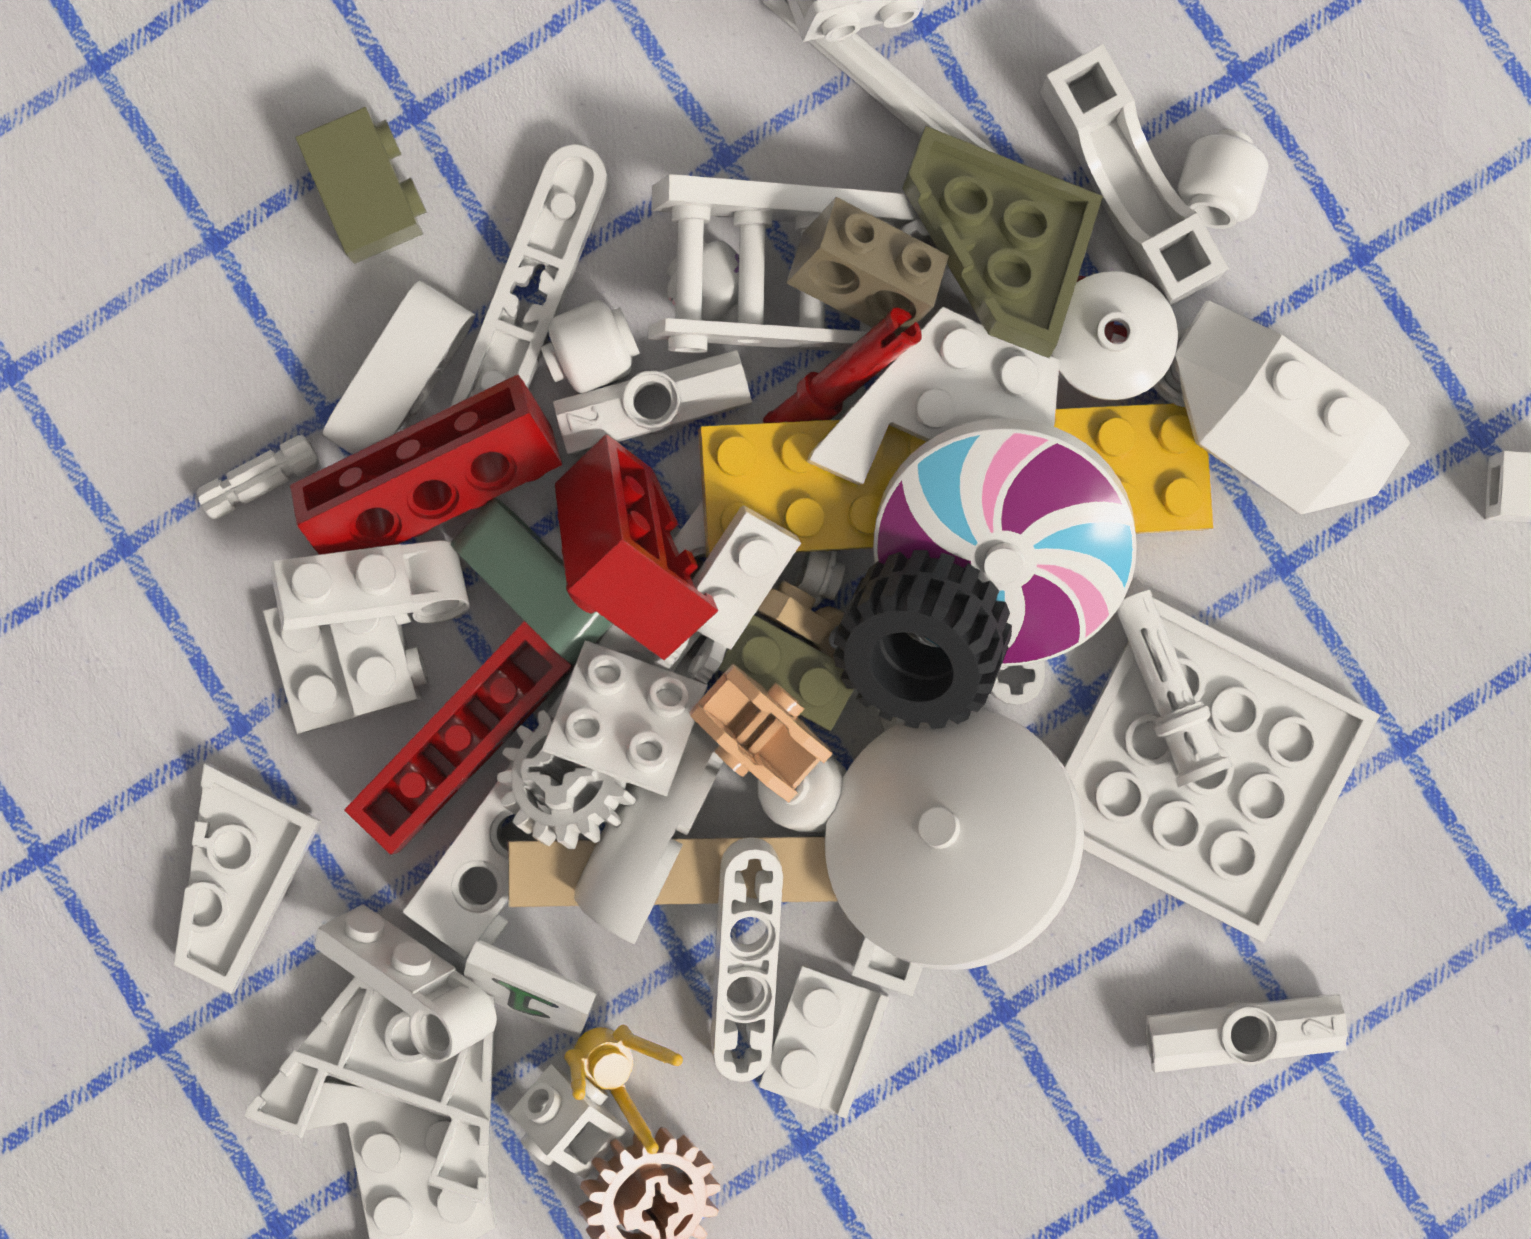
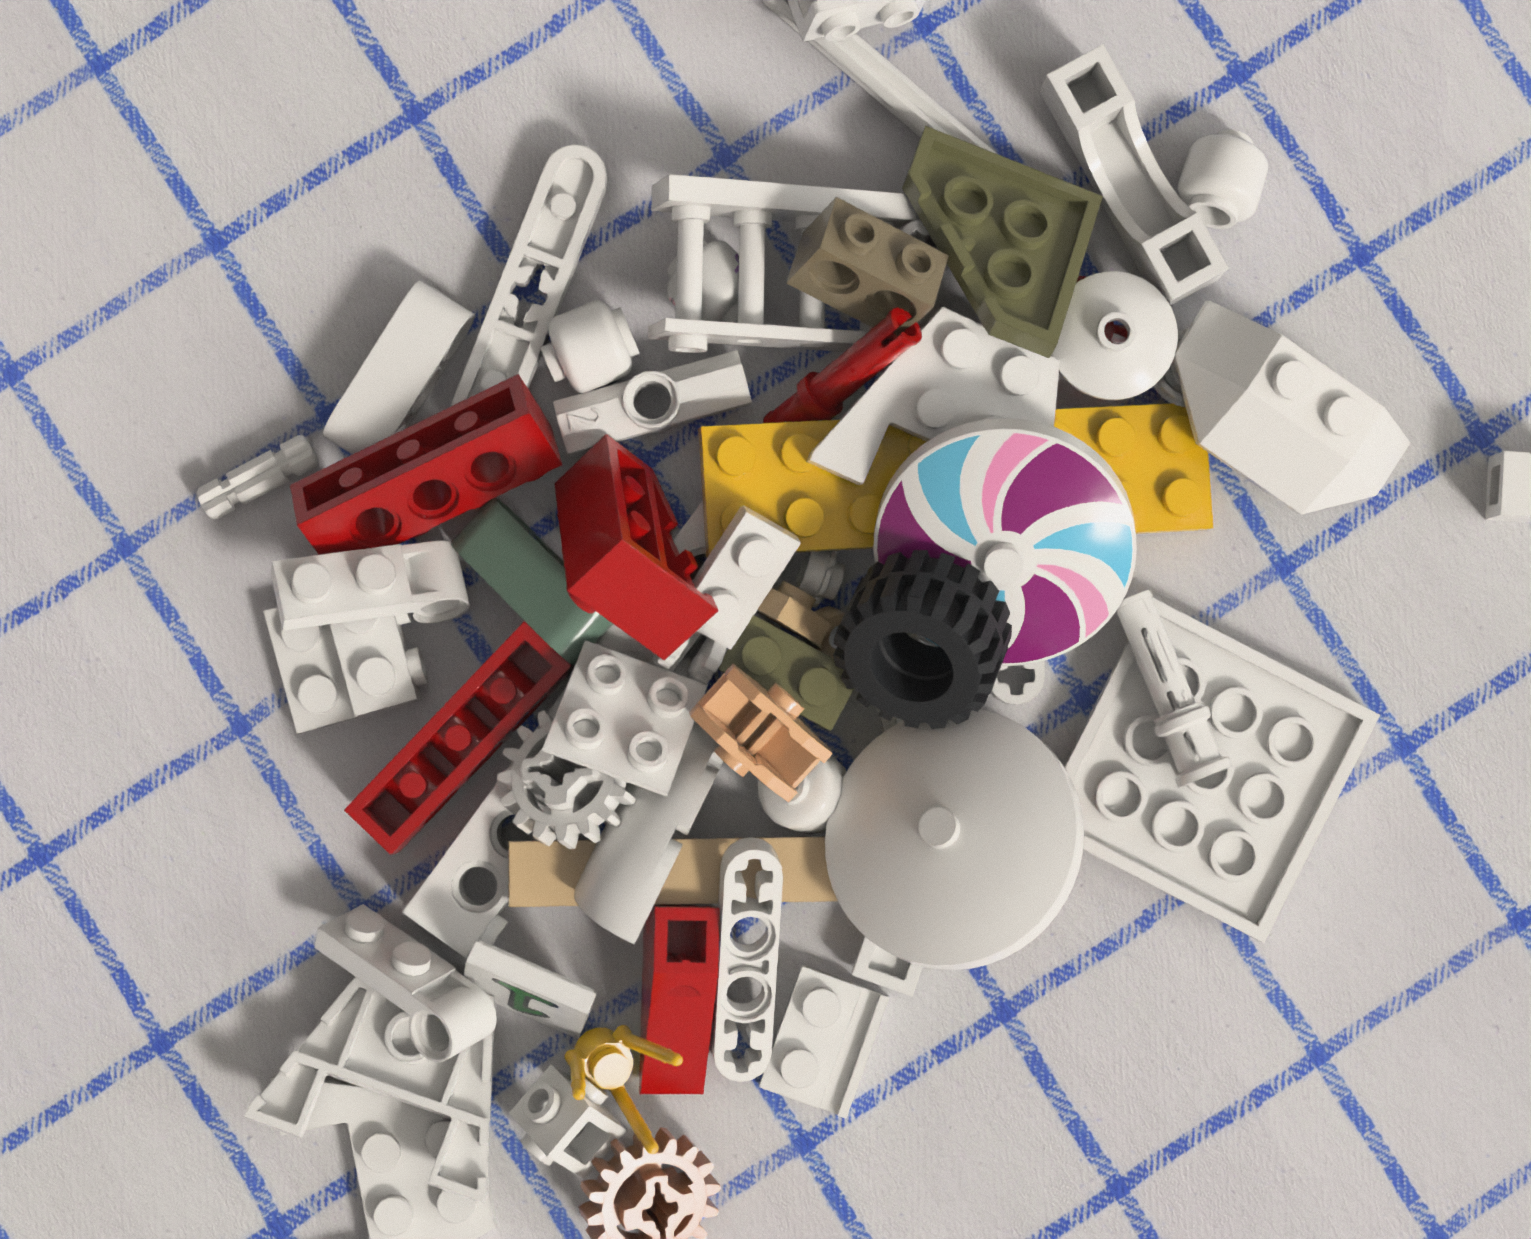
(238, 875): white wing -> none
(361, 185): olive brick -> none
(678, 994): none -> red slope
(1286, 1030): white piece -> none

